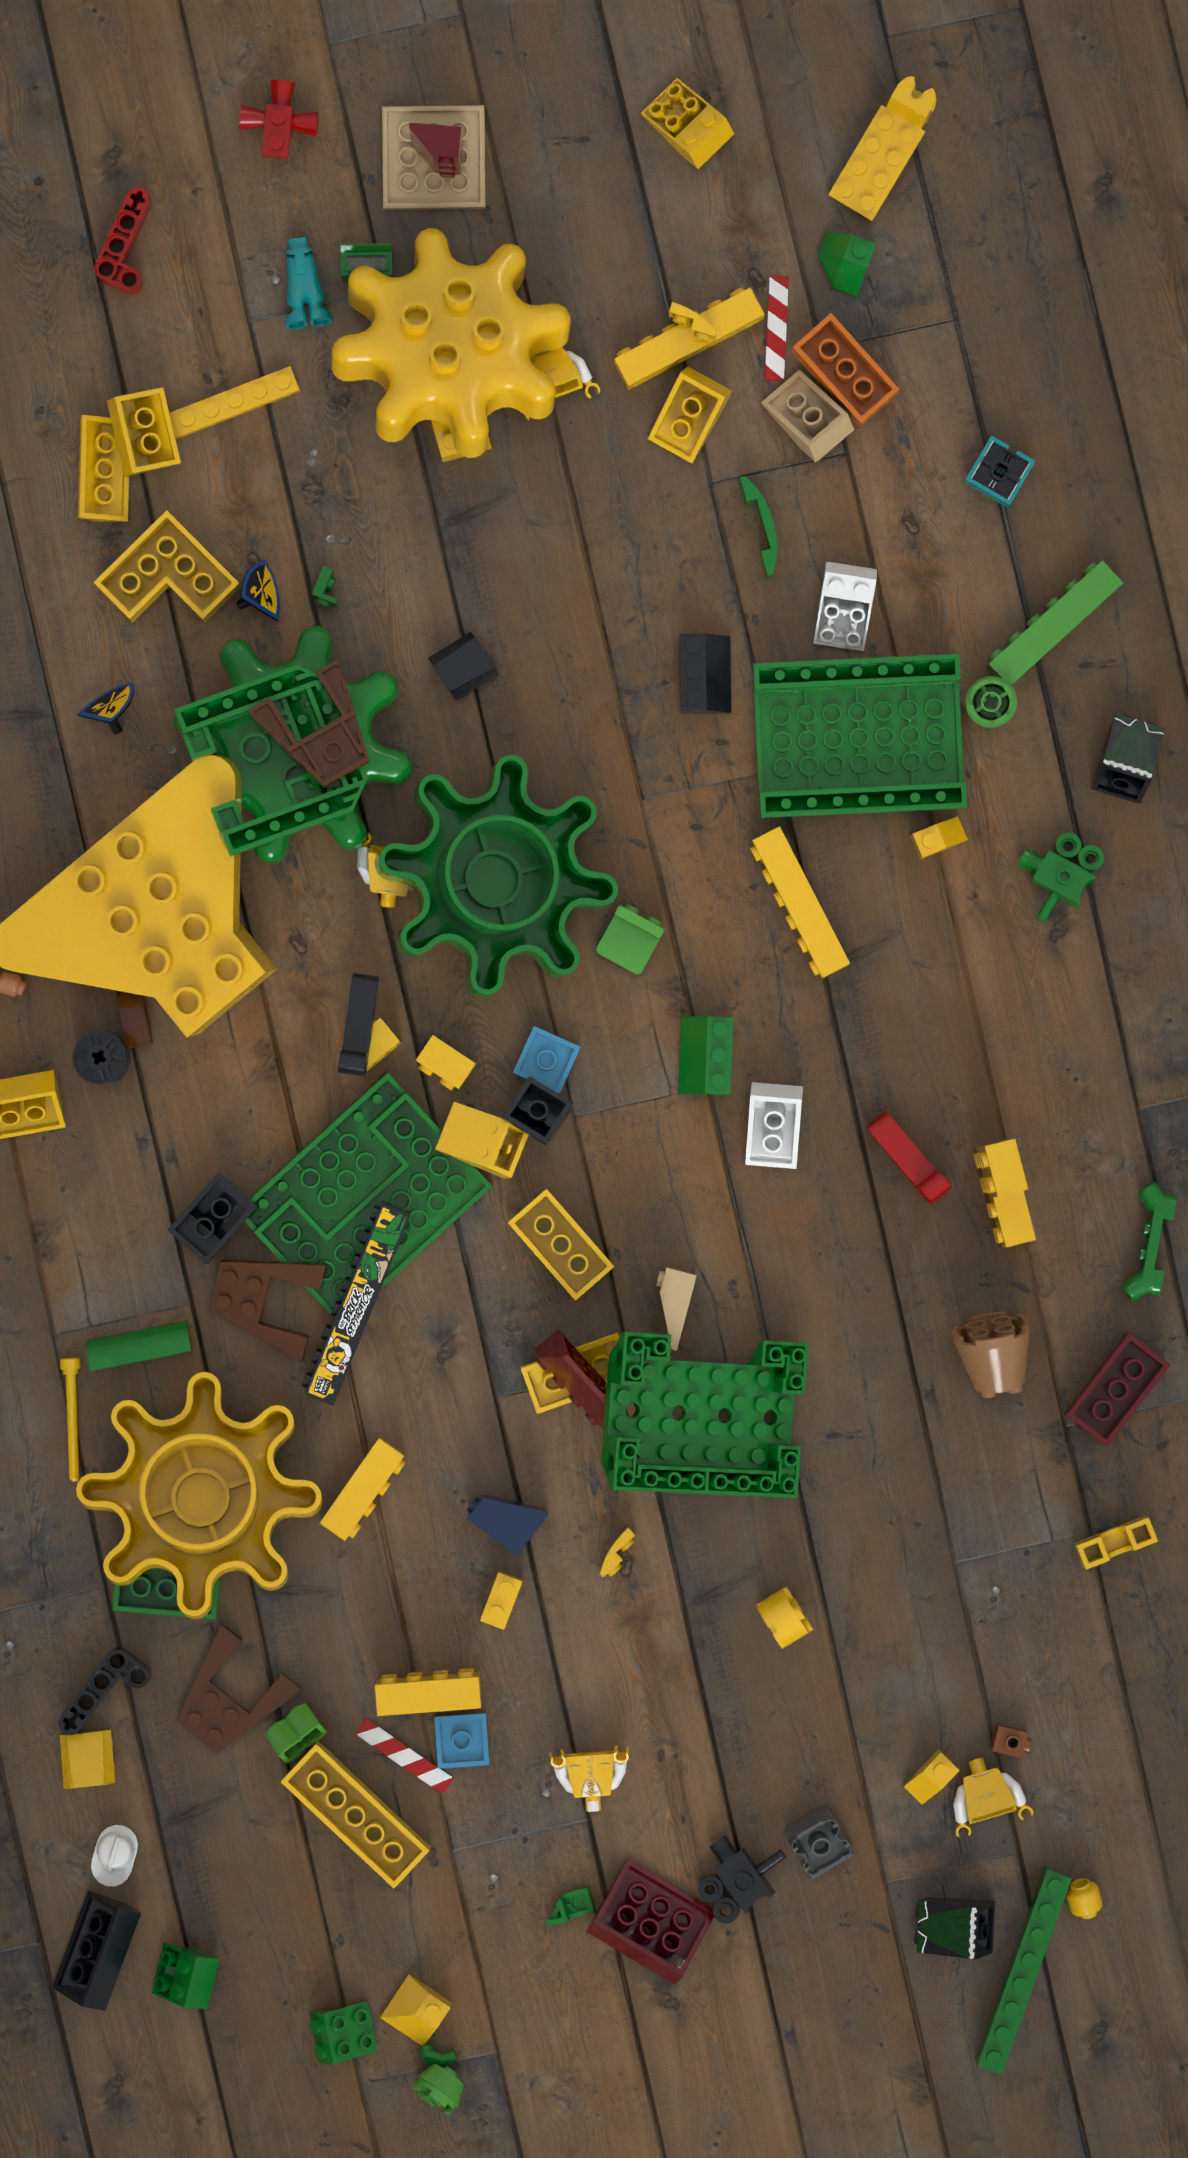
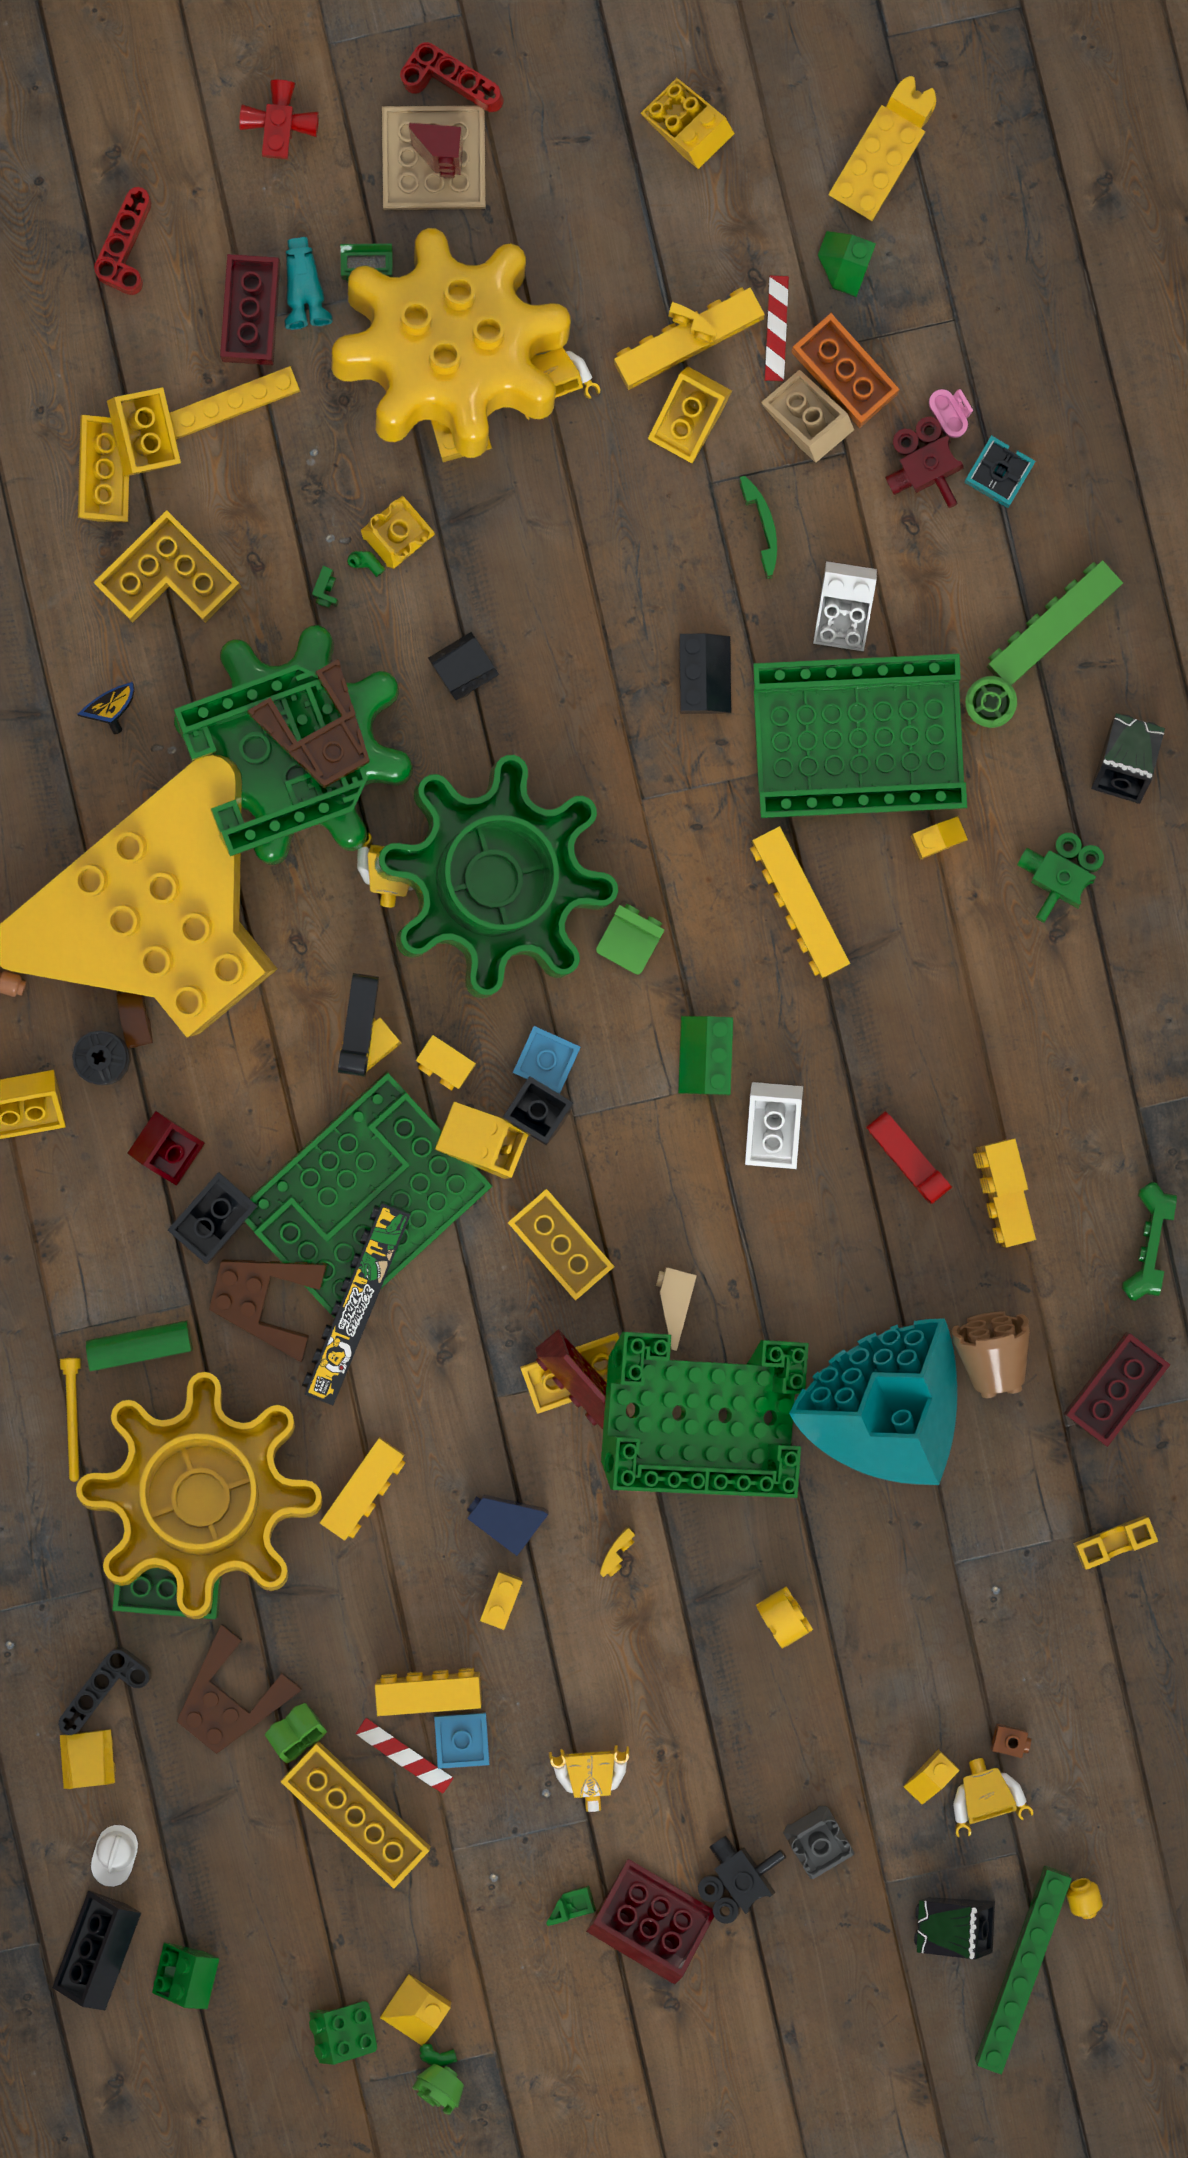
(166, 1148): none -> dark red slope
(250, 309): none -> dark red brick
(260, 590): shield -> none
(365, 559): none -> green arm
(397, 532): none -> yellow slope
(455, 80): none -> red beam
(887, 1404): none -> teal brick
(926, 465): none -> dark red piece
(950, 411): none -> bright pink bracket

